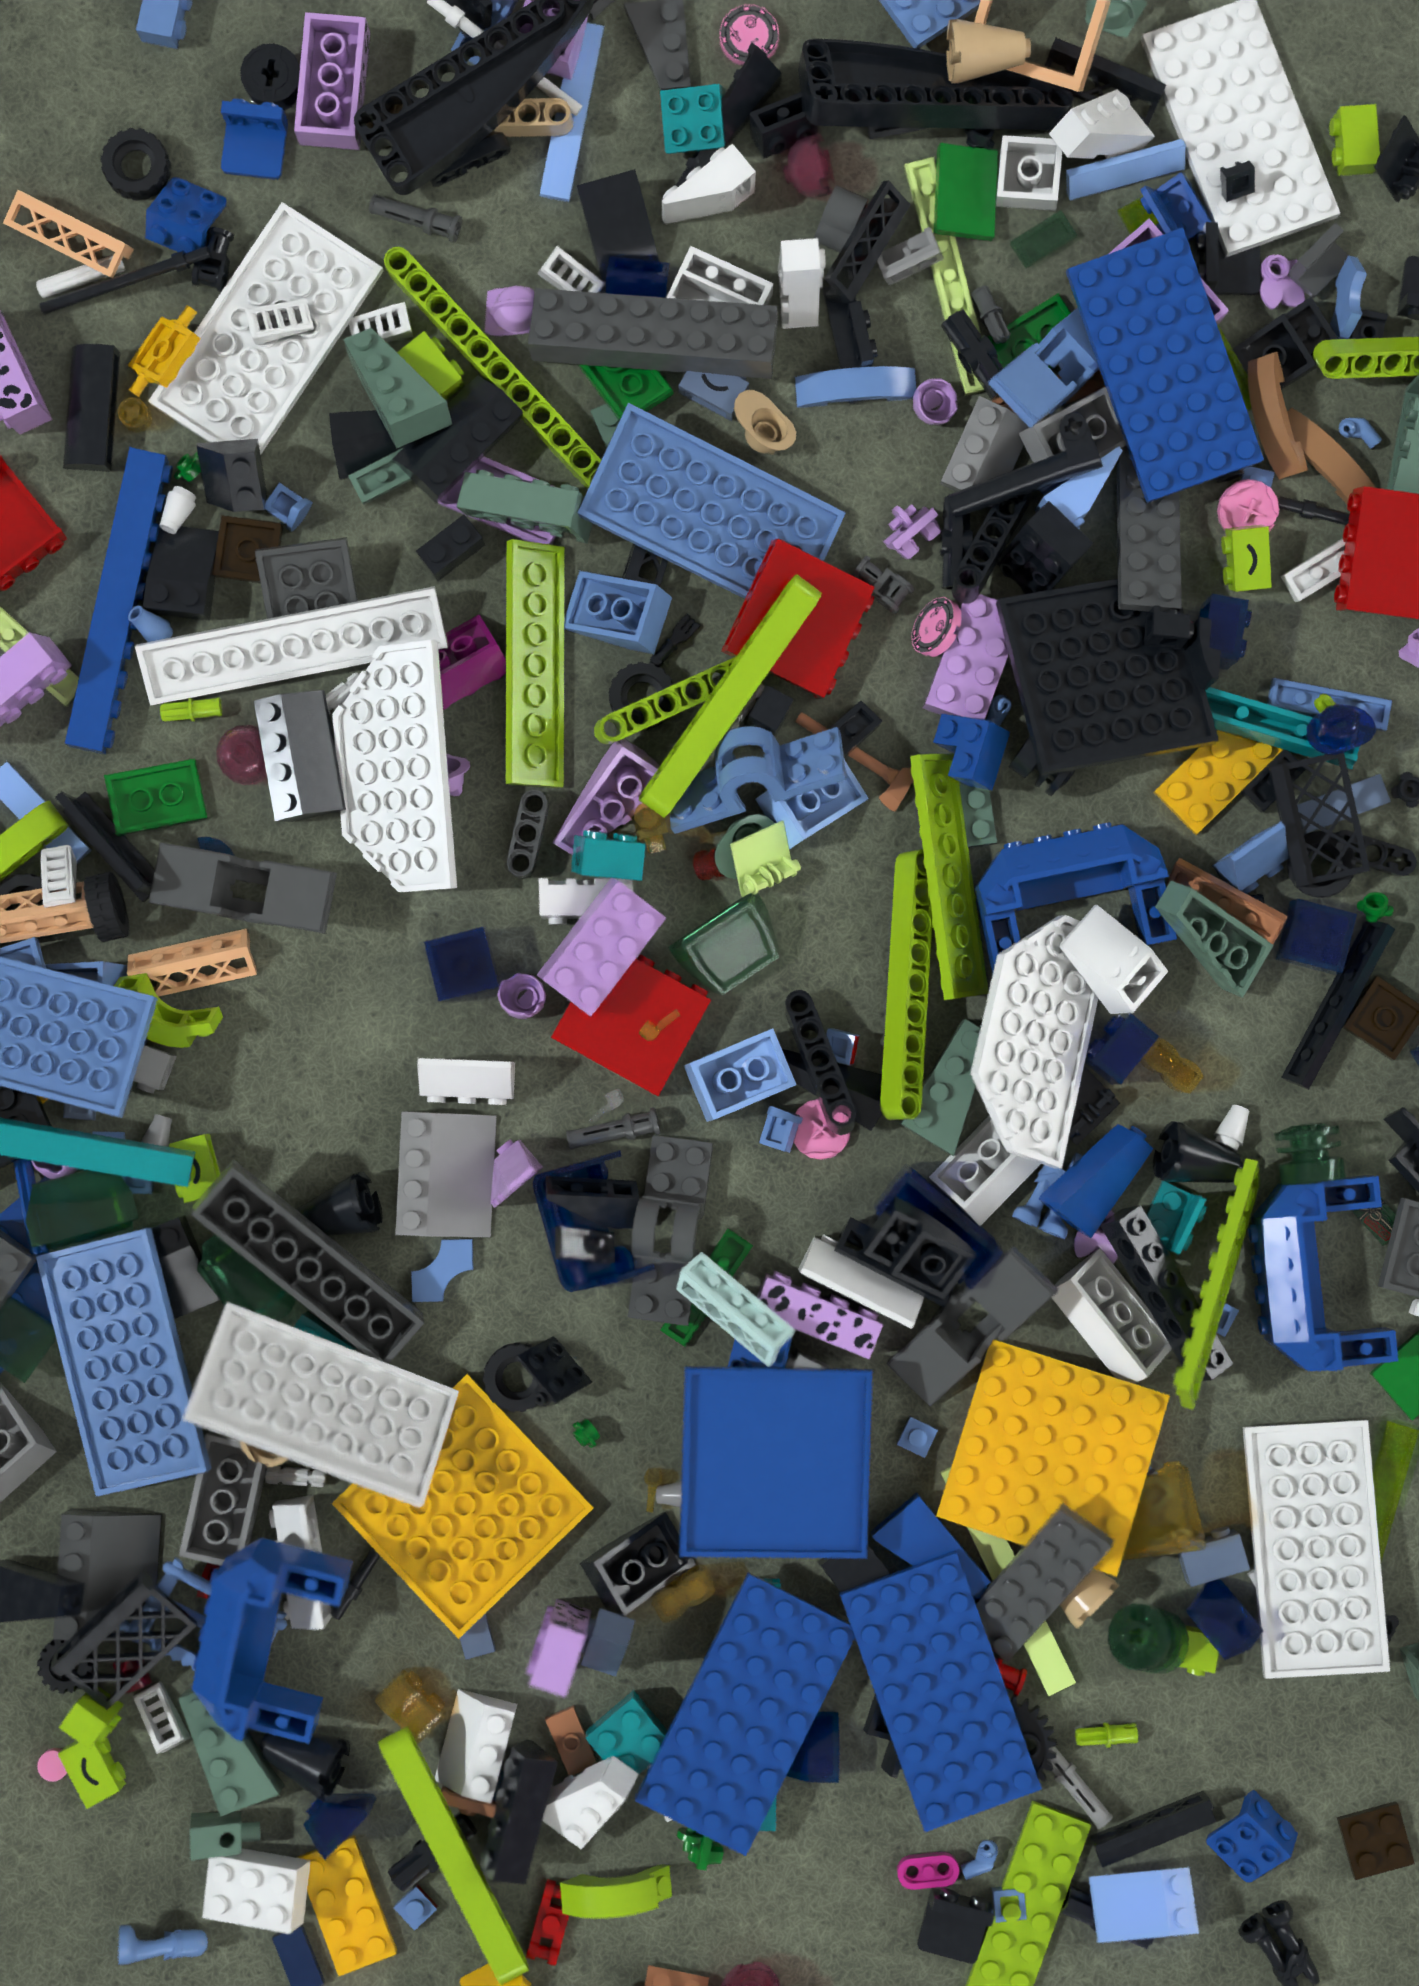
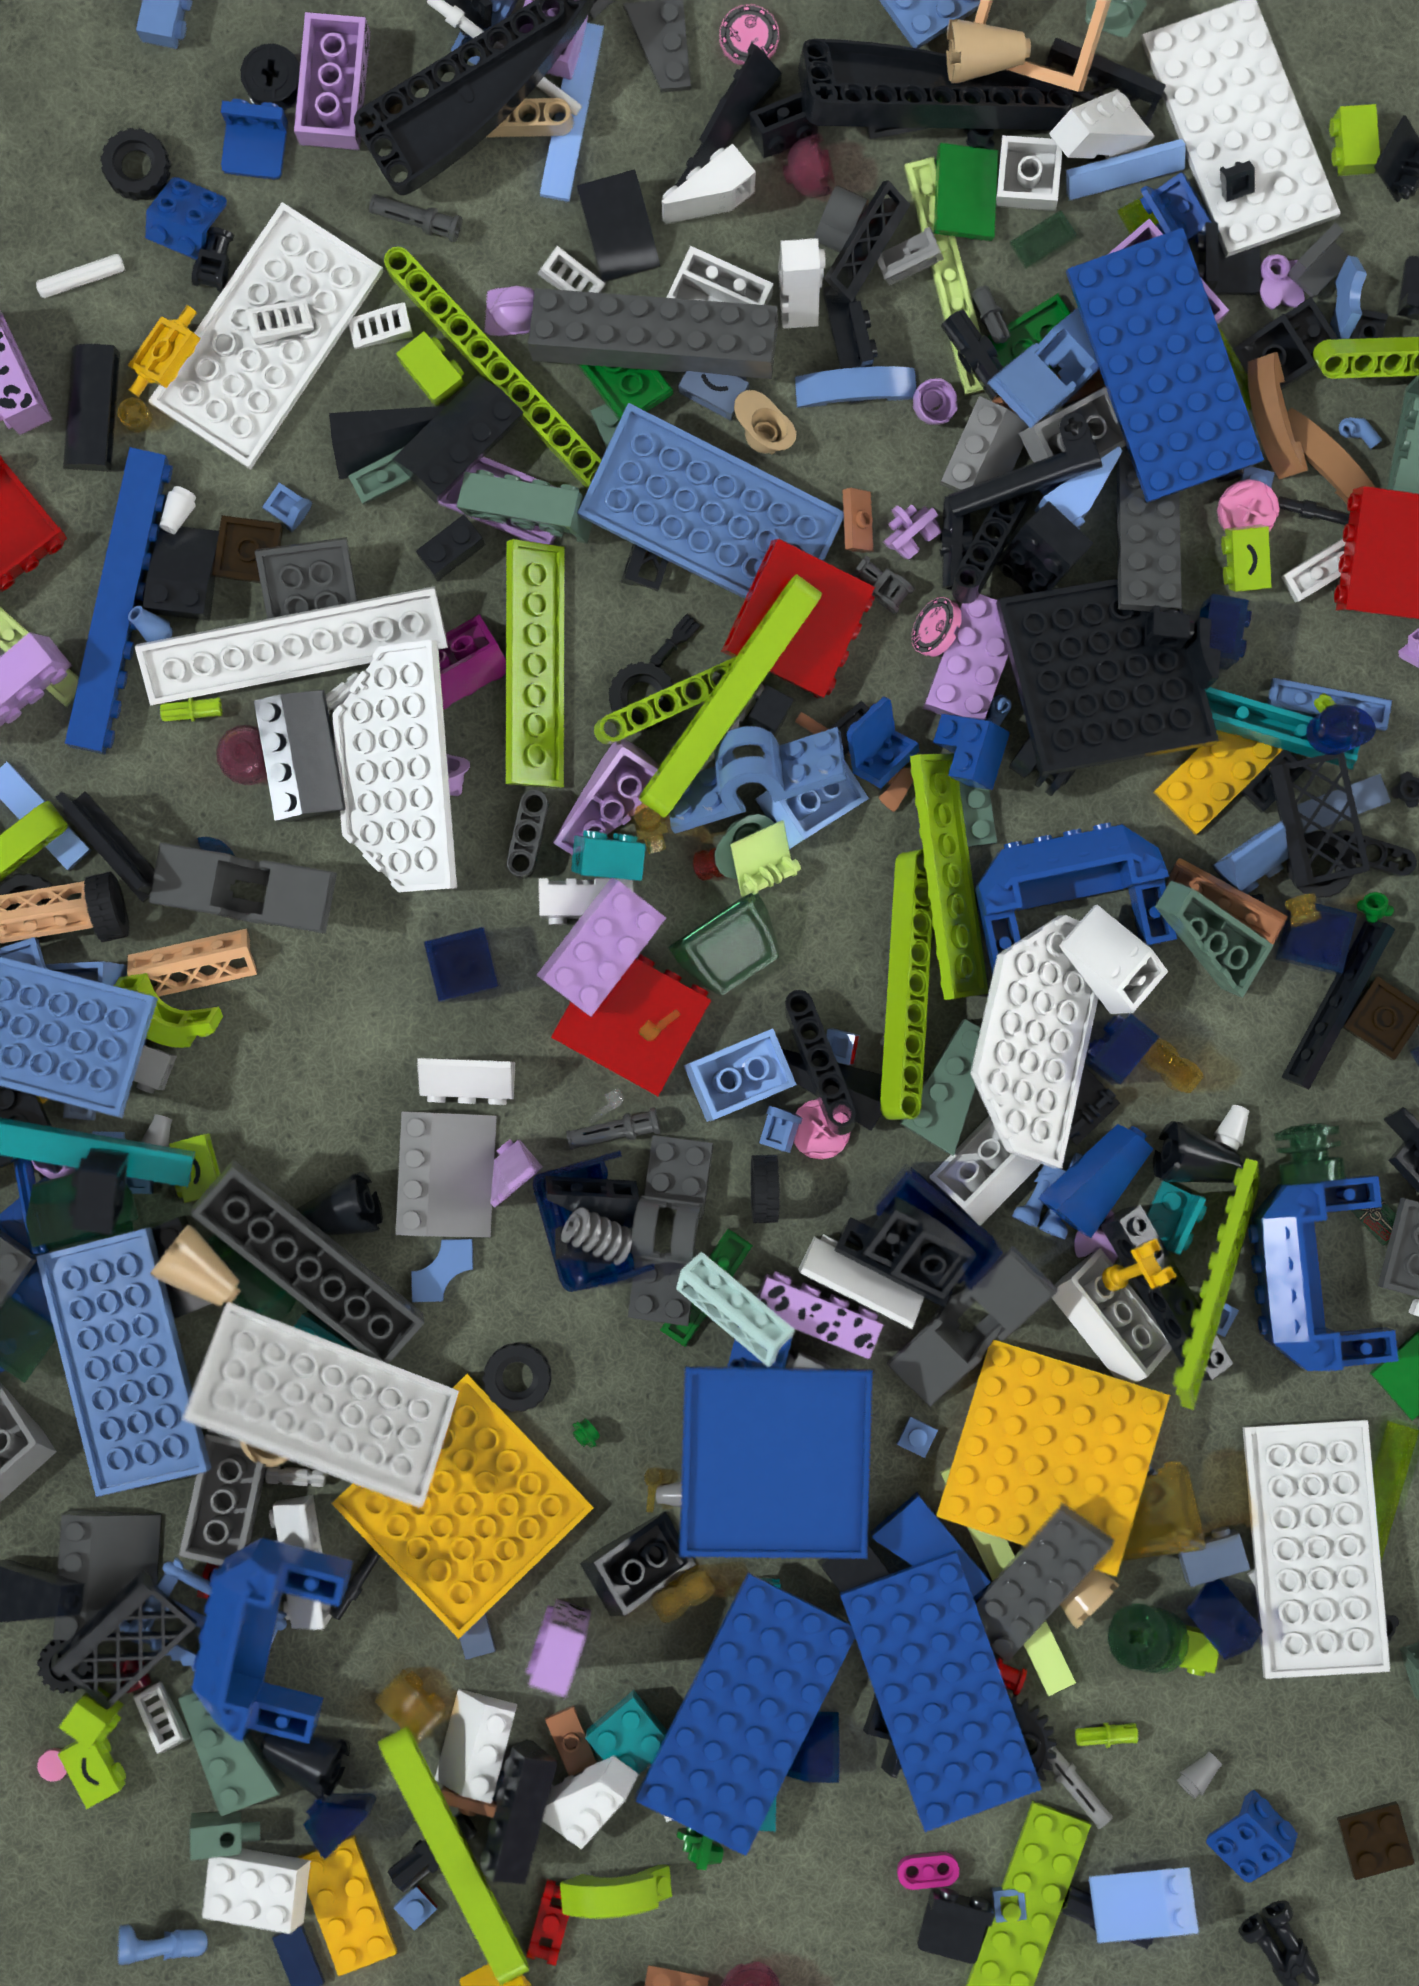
(58, 873): white slope -> none
(74, 225): light nougat fence -> none
(99, 1190): none -> black brick
(155, 797): green tile -> none
(179, 261): black bar -> none
(188, 467): green plate -> none
(196, 1269): none -> tan cone
(233, 474): black slope -> none
(399, 394): sand green wedge -> none
(482, 154): black beam -> none
(529, 1003): lavender hair -> none
(553, 1371): black hinge -> none
(598, 1234): none -> light grey piece
(606, 1642): sand blue brick -> none
(617, 611): medium blue slope -> none
(637, 277): clear blue brick -> none
(693, 118): teal bracket -> none
(765, 1189): none -> black tyre
(857, 520): none -> nougat plate
(876, 747): none -> blue bracket
(983, 1862): medium blue arm -> none
(1117, 1276): none -> yellow bar
(1153, 1828): black fence -> none
(1199, 1775): none -> light grey cone
(1303, 910): none -> clear yellow wheel

